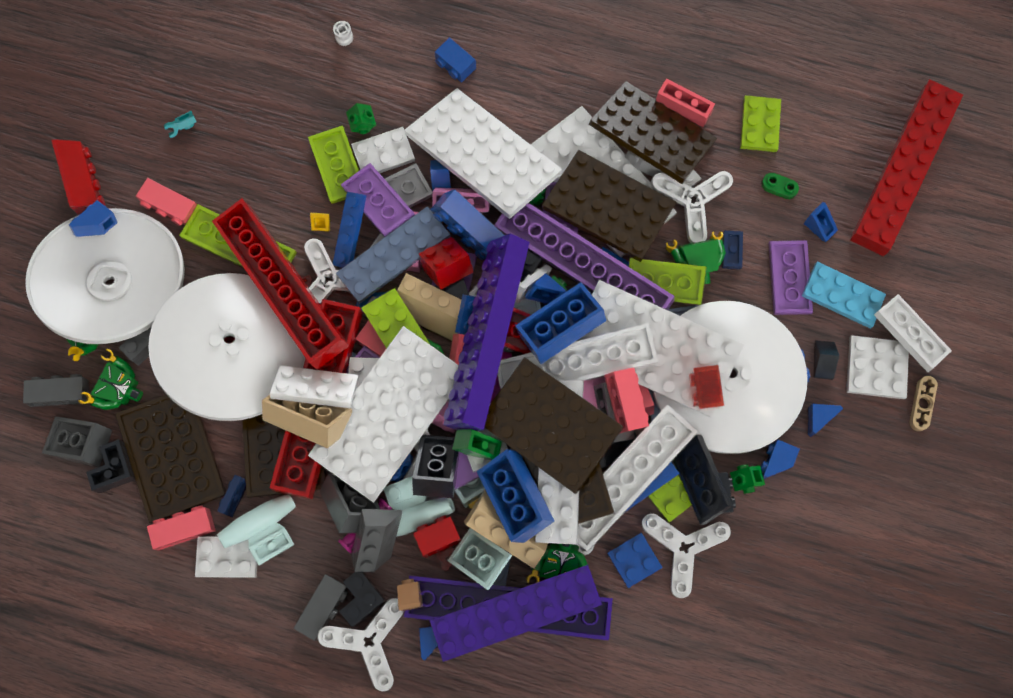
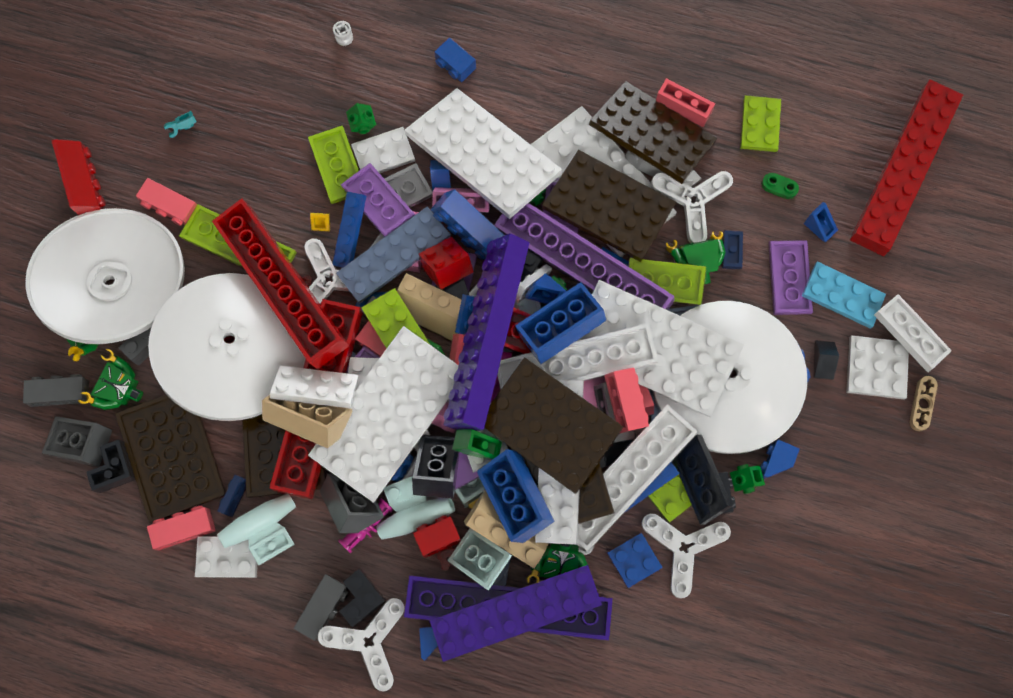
(93, 221): blue slope -> none
(375, 538): dark grey slope -> none
(409, 595): medium nougat slope -> none
(707, 388): clear red brick -> none
(820, 415): blue slope -> none

